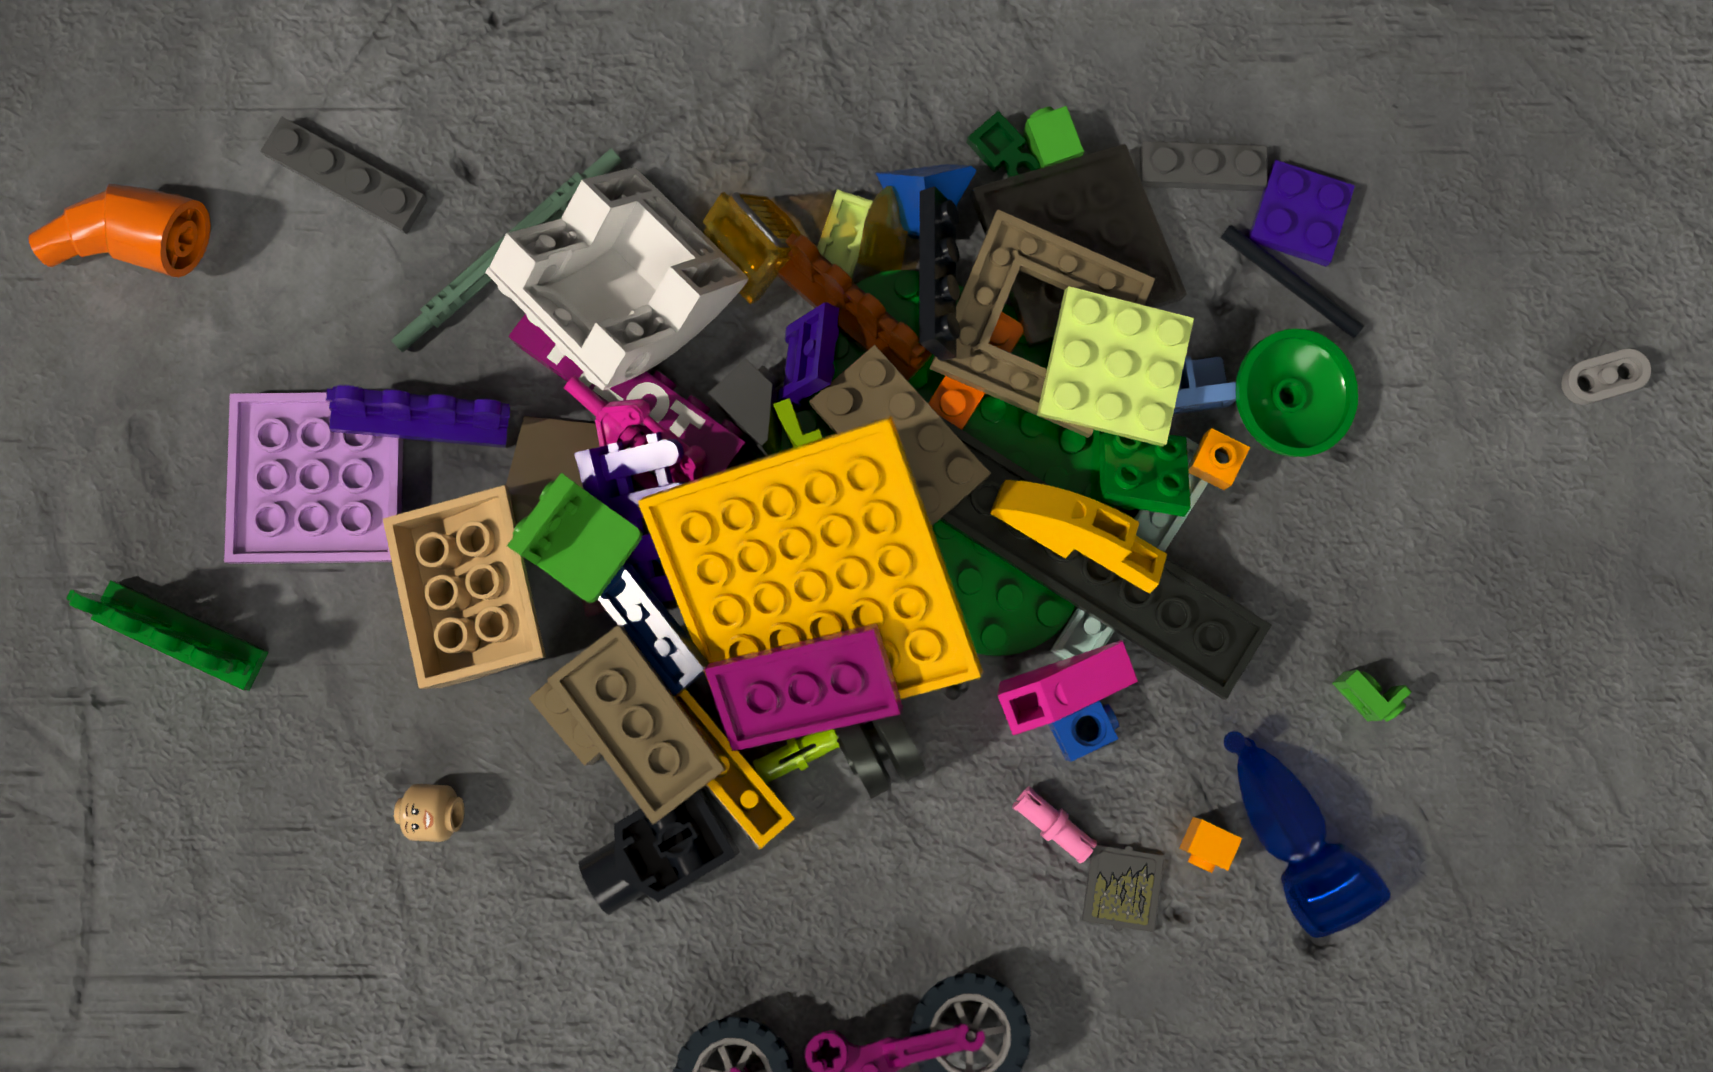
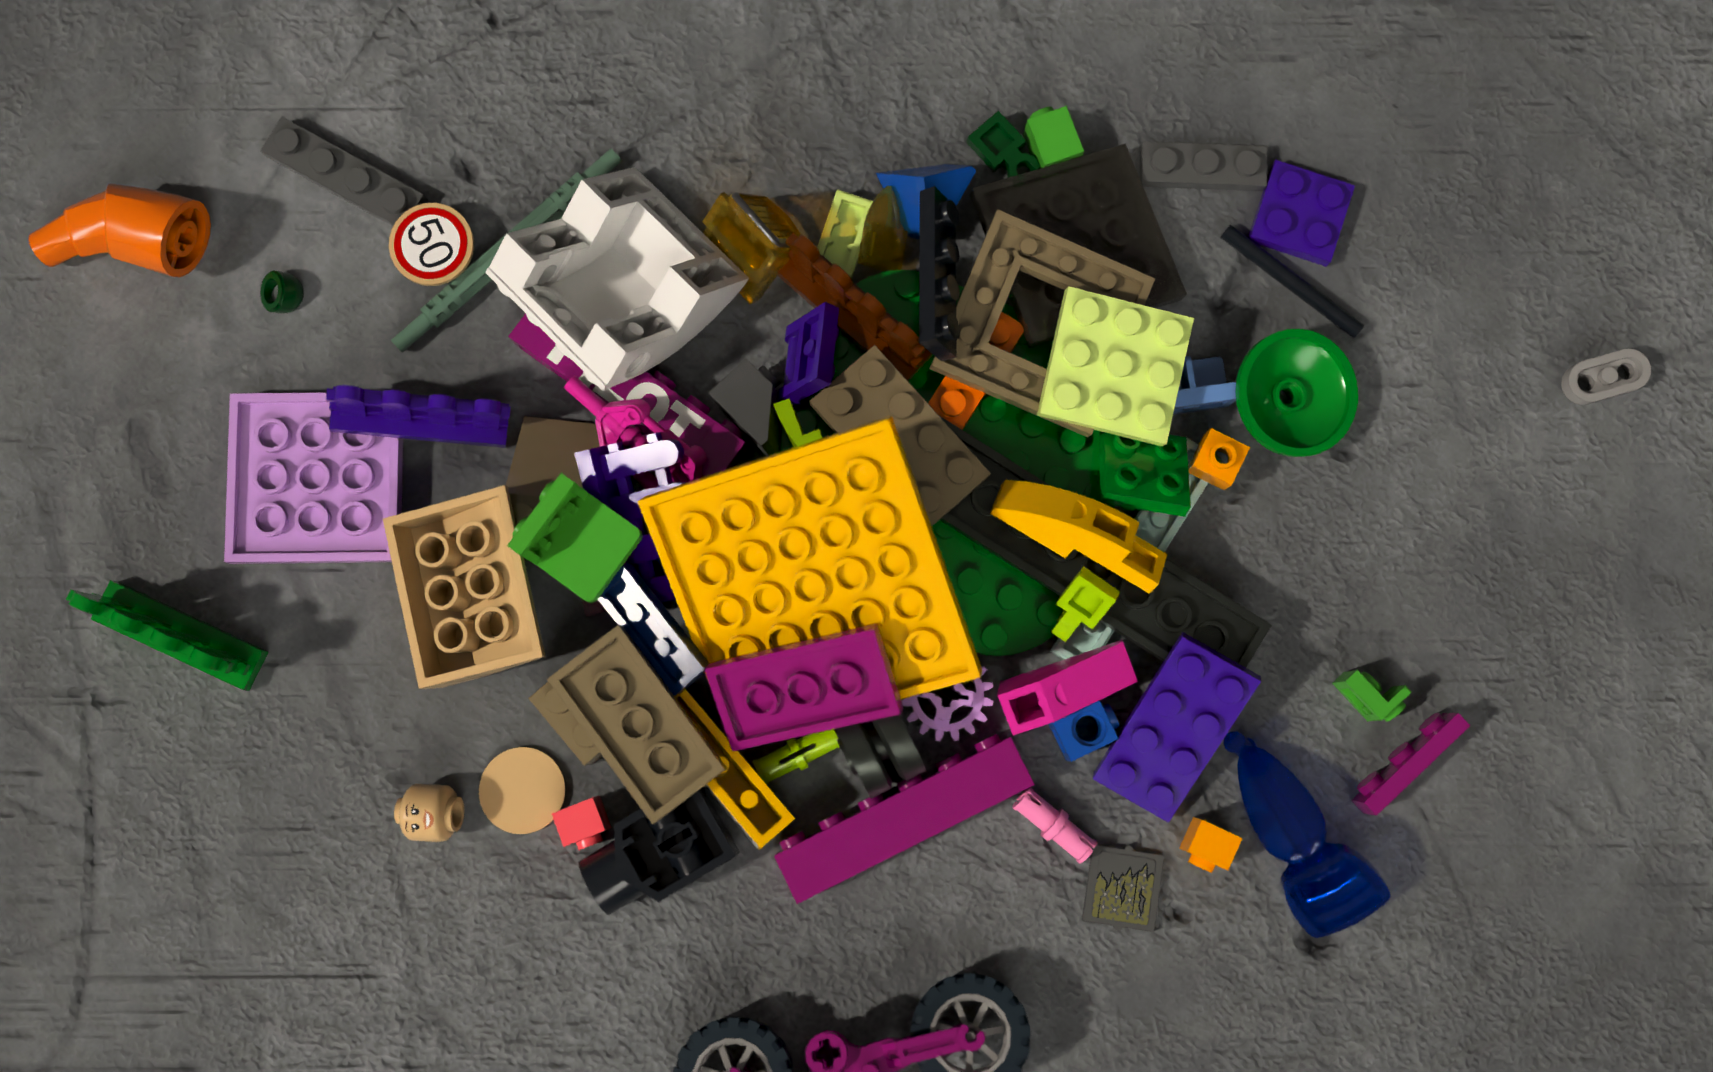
(289, 292): none -> dark green piece
(431, 244): none -> piece
(521, 790): none -> tan piece
(582, 823): none -> coral plate
(902, 819): none -> magenta brick
(943, 714): none -> lavender gear
(1083, 601): none -> lime plate
(1176, 727): none -> dark purple plate
(1409, 762): none -> magenta plate

